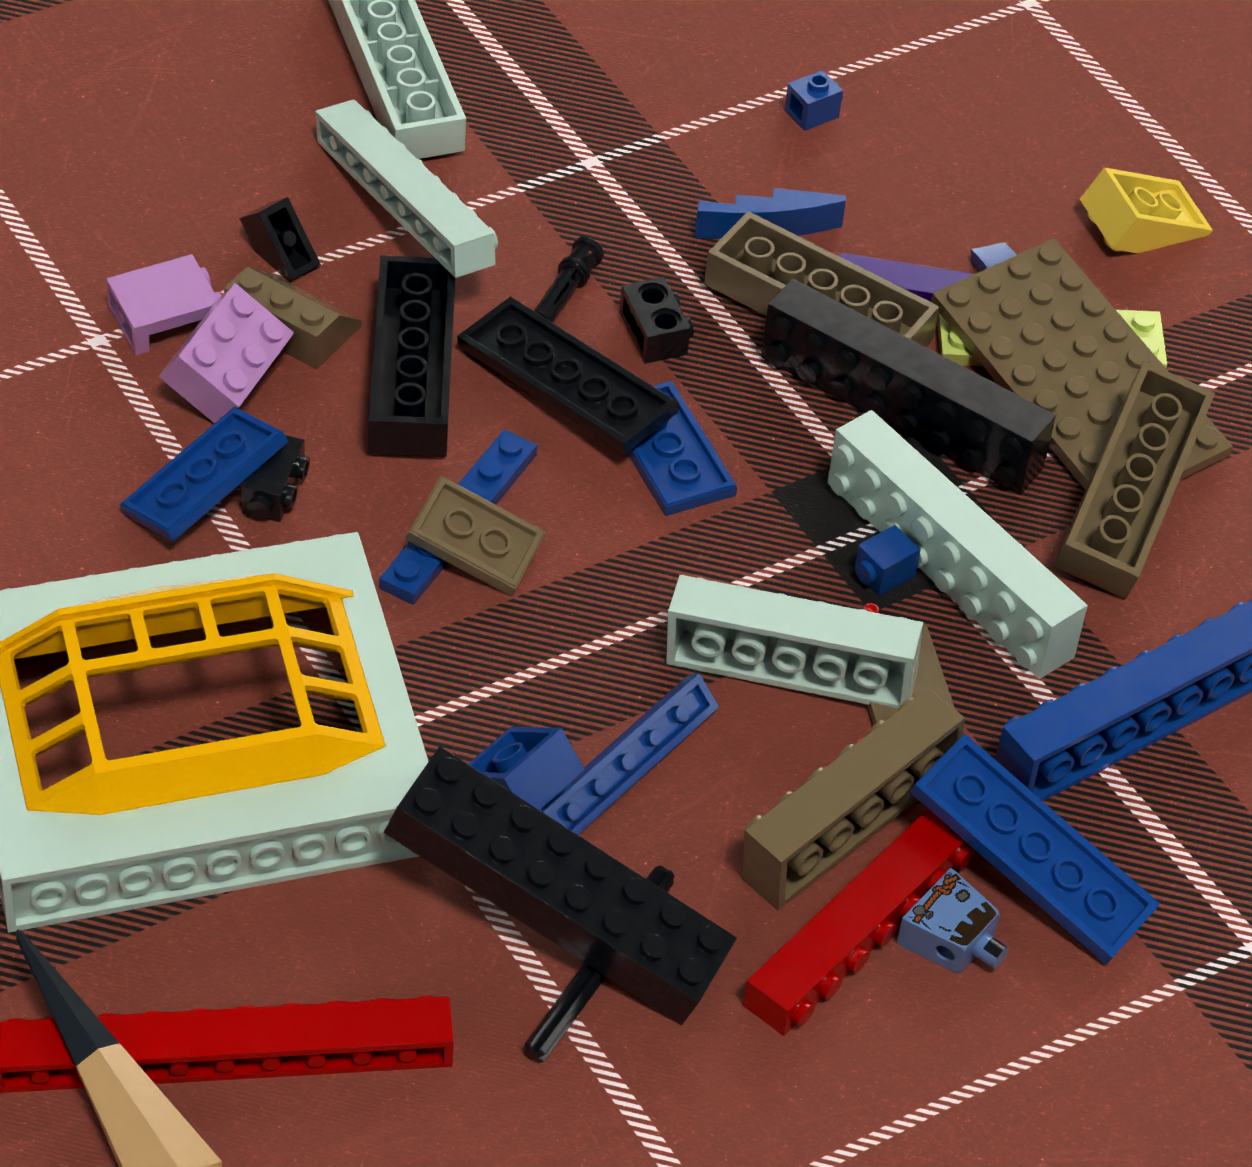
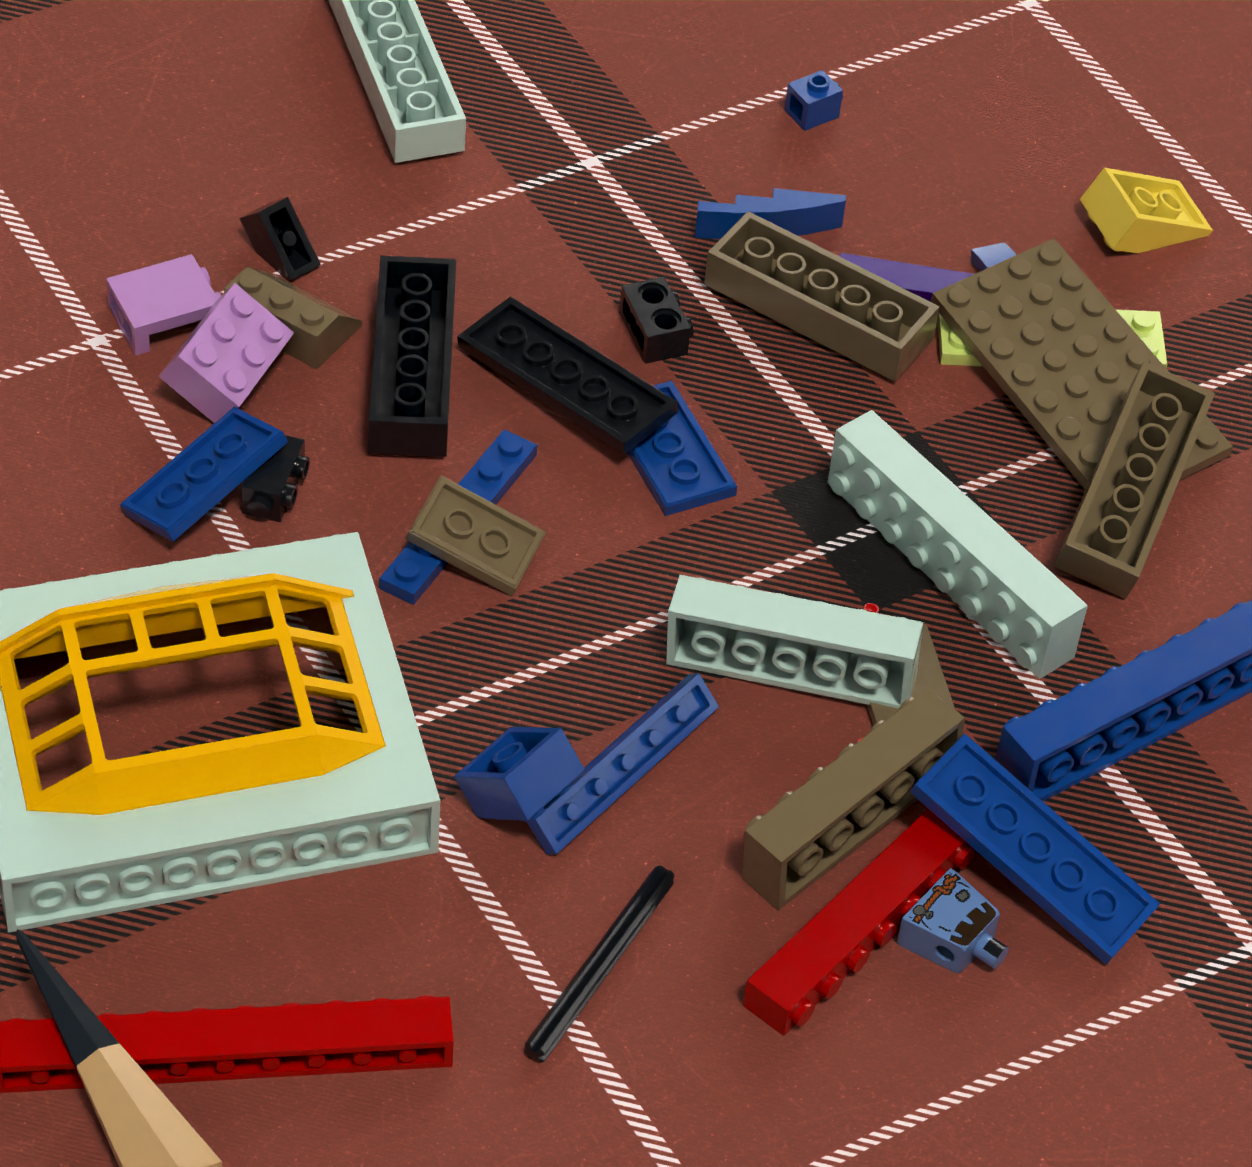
(406, 188): light aqua brick -> none
(560, 885): black brick -> none
(573, 273): black pin -> none
(886, 560): blue brick -> none
(907, 386): black brick -> none

